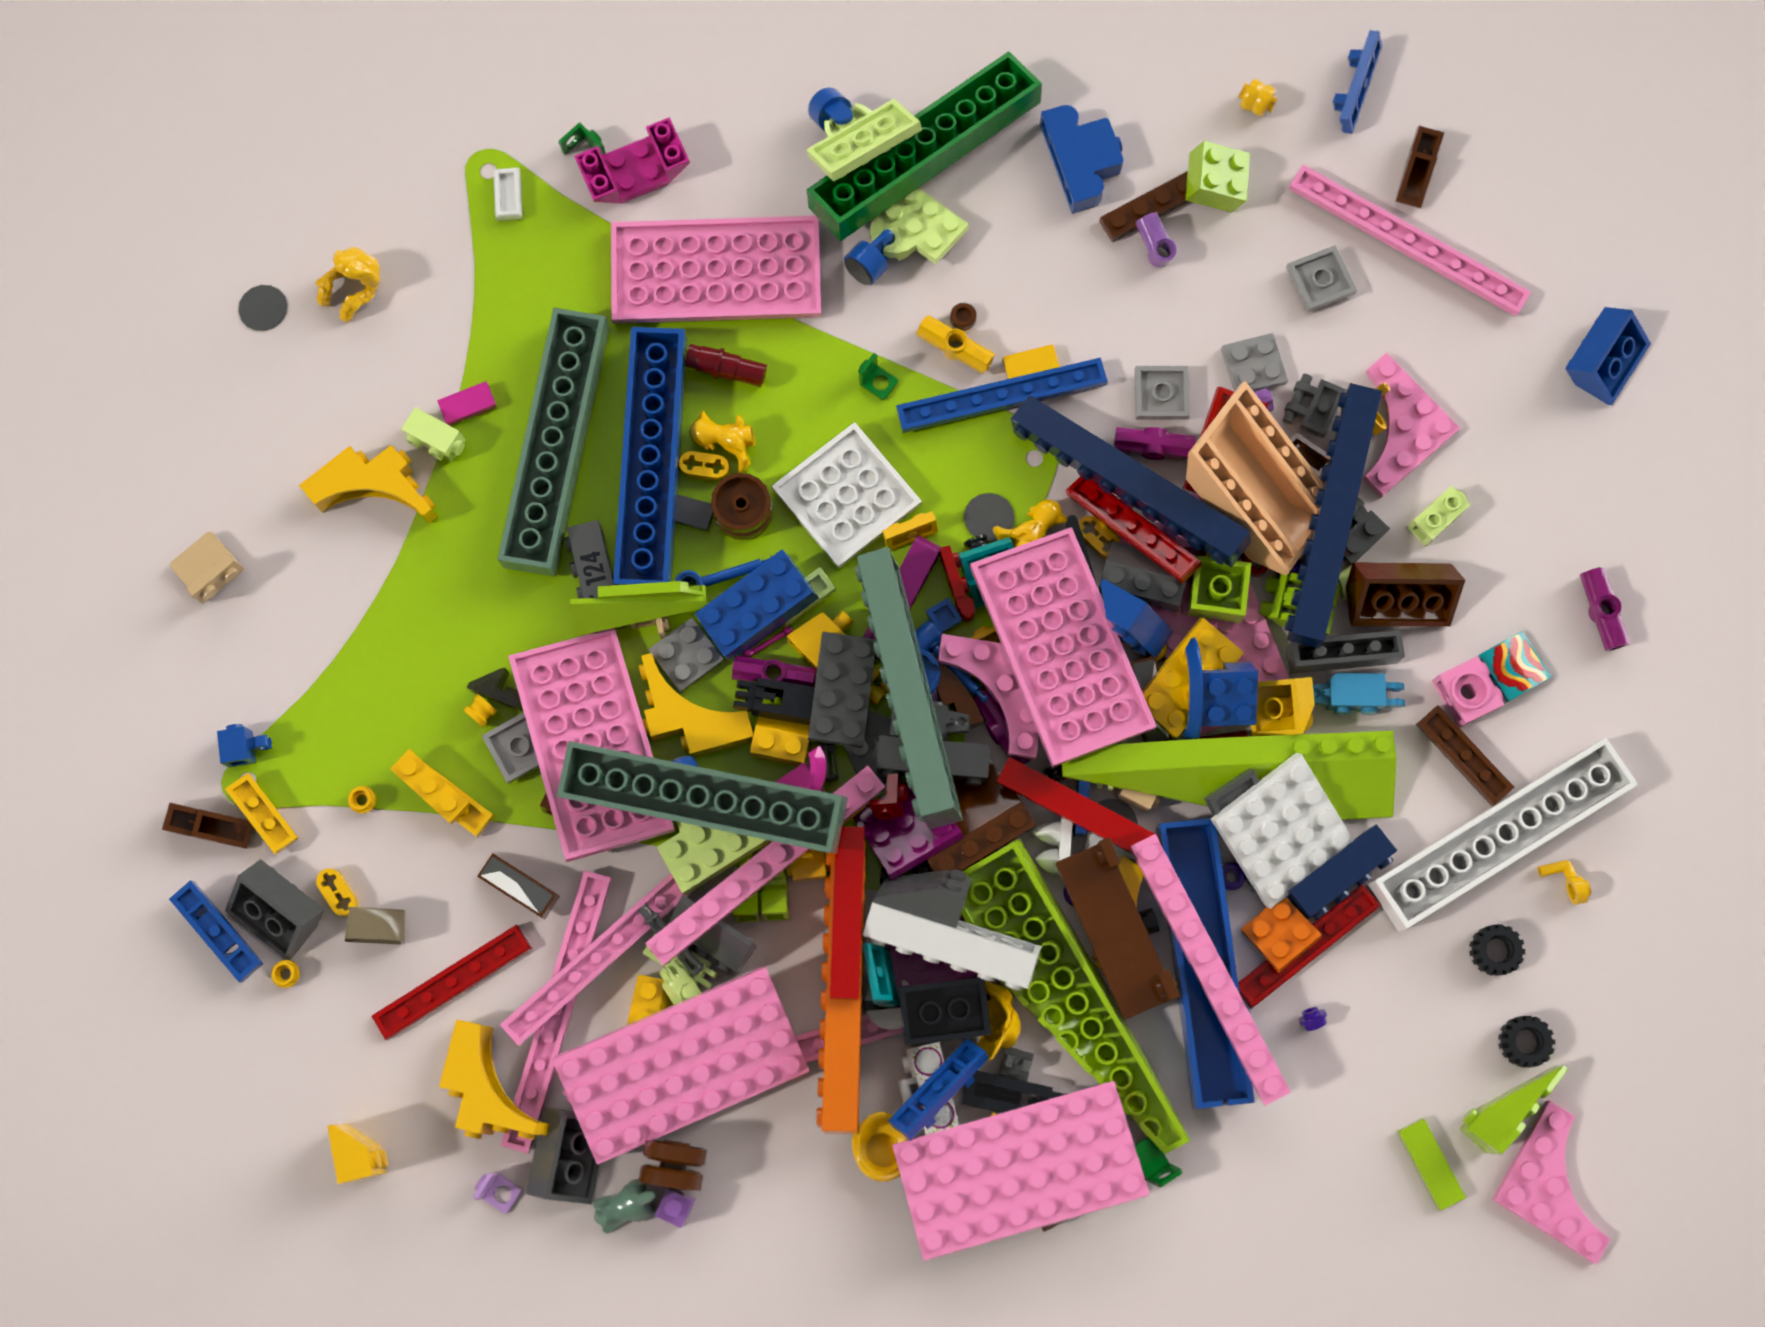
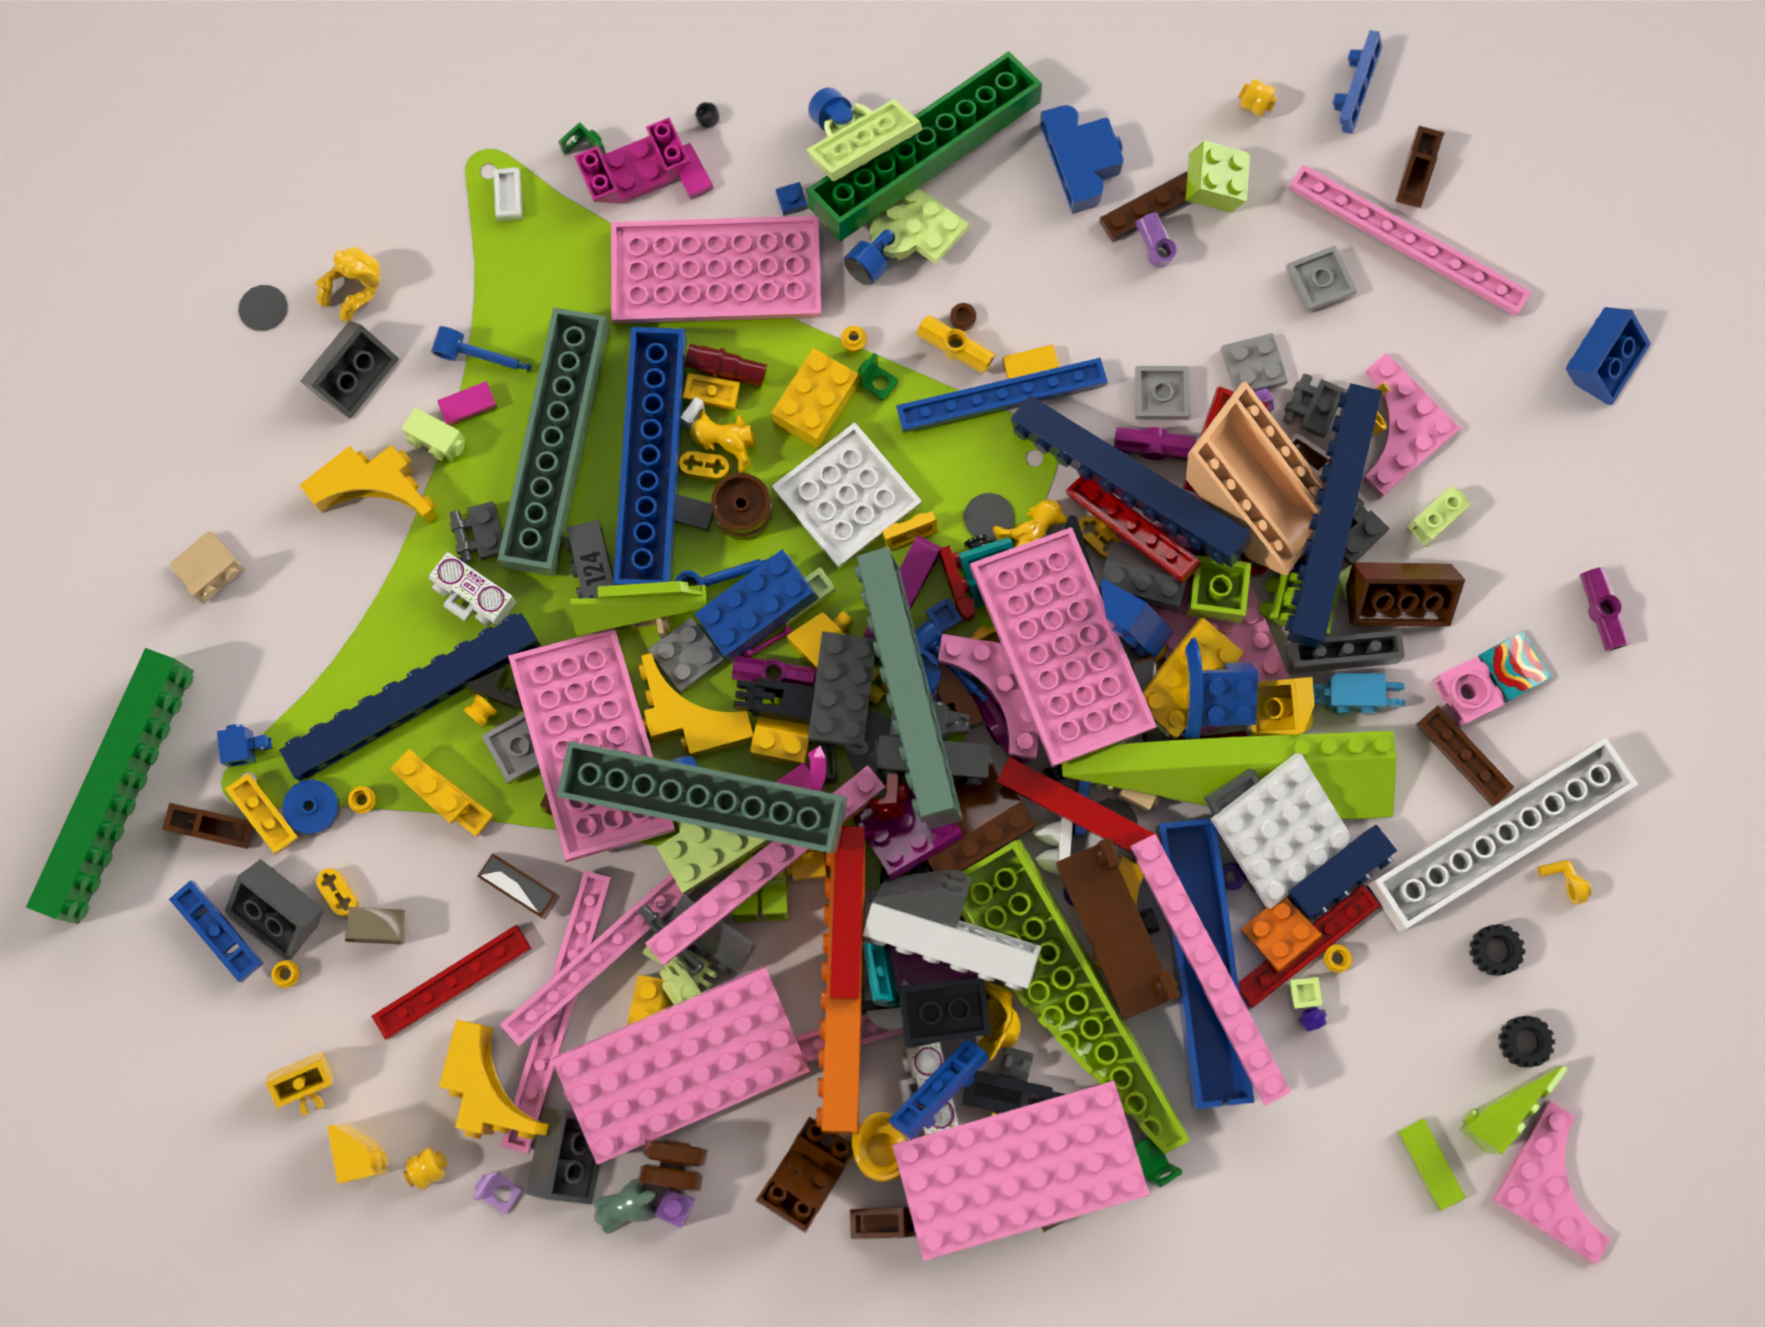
(111, 788): none -> green brick
(301, 1080): none -> yellow brick
(323, 813): none -> blue plate
(349, 369): none -> dark grey slope
(408, 698): none -> dark blue brick
(425, 1168): none -> yellow piece
(450, 344): none -> blue piece
(483, 596): none -> white piece
(486, 530): none -> dark grey plate
(692, 413): none -> white tile
(694, 175): none -> dark pink tile
(707, 122): none -> black axle
(712, 391): none -> yellow plate
(791, 198): none -> blue plate
(806, 1175): none -> reddish brown slope
(815, 398): none -> yellow brick
(857, 345): none -> yellow plate
(881, 1223): none -> reddish brown slope
(1305, 993): none -> yellowish green plate
(1345, 955): none -> yellow plate

